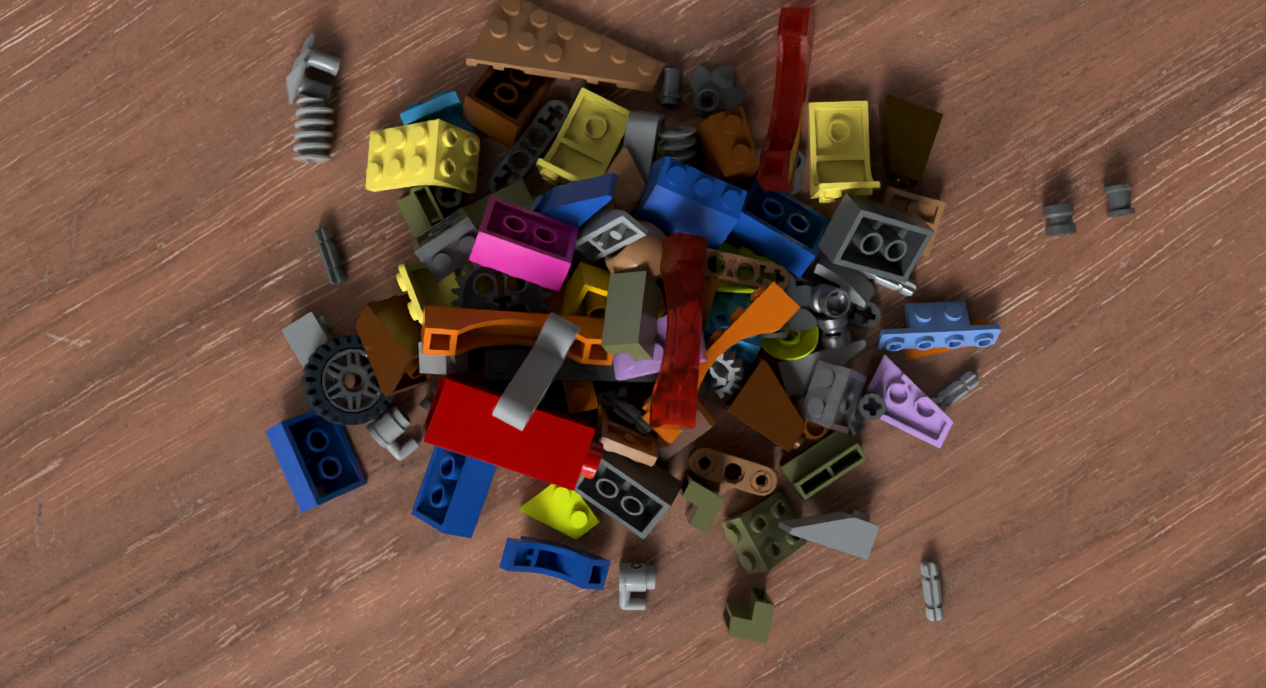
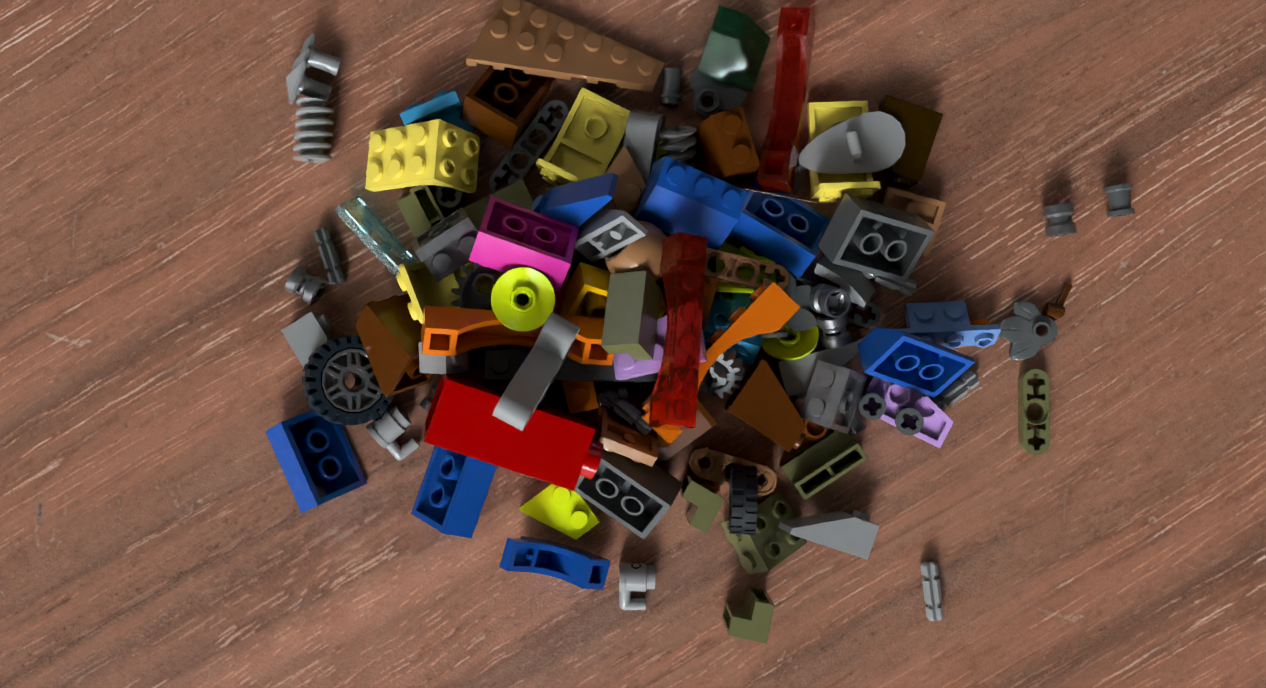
(305, 285): none -> flat silver wheel
(374, 234): none -> clear light blue tile
(540, 299): none -> neon yellow dish
(734, 49): none -> clear green slope
(743, 500): none -> black tyre
(773, 193): none -> sticker
(856, 146): none -> light grey shield
(911, 361): none -> blue slope
(919, 421): none -> dark grey bush
(1022, 330): none -> dark grey plate
(1043, 390): none -> olive beam
(1057, 310): none -> reddish brown hand

